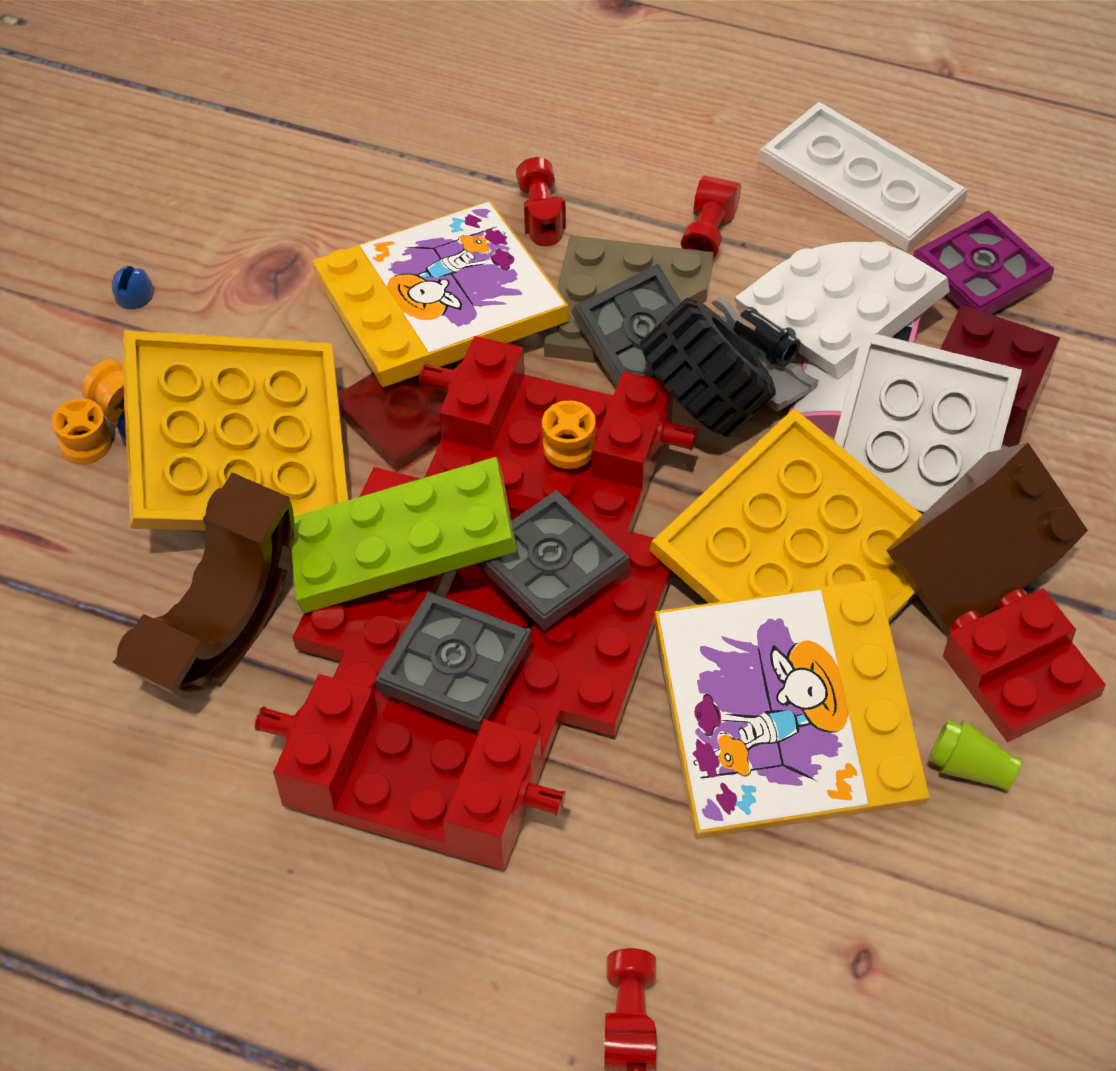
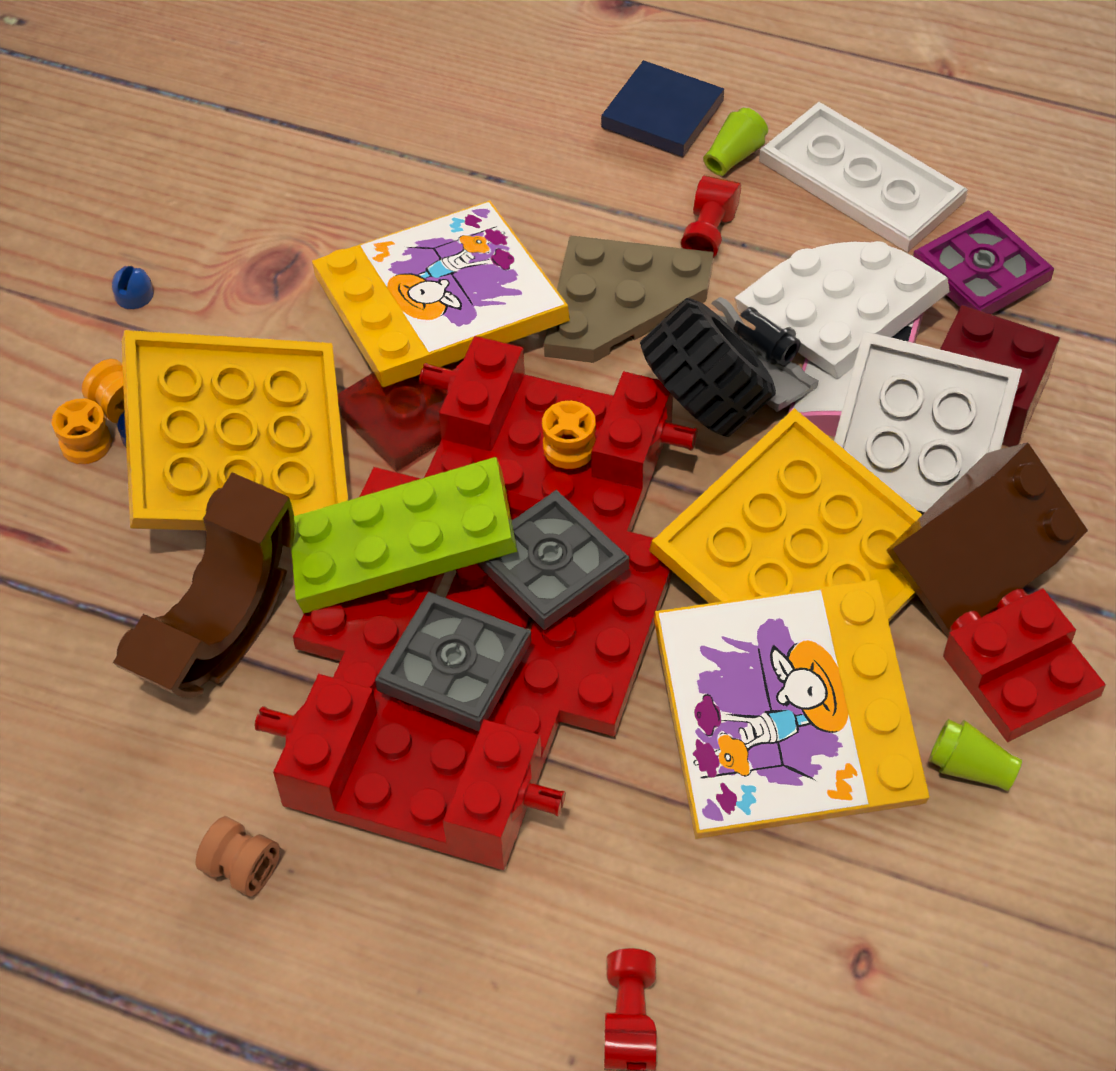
(240, 857): none -> nougat wheel
(542, 213): red leg -> none
(623, 317): dark grey piece -> none
(662, 108): none -> dark blue tile
(738, 138): none -> lime cone

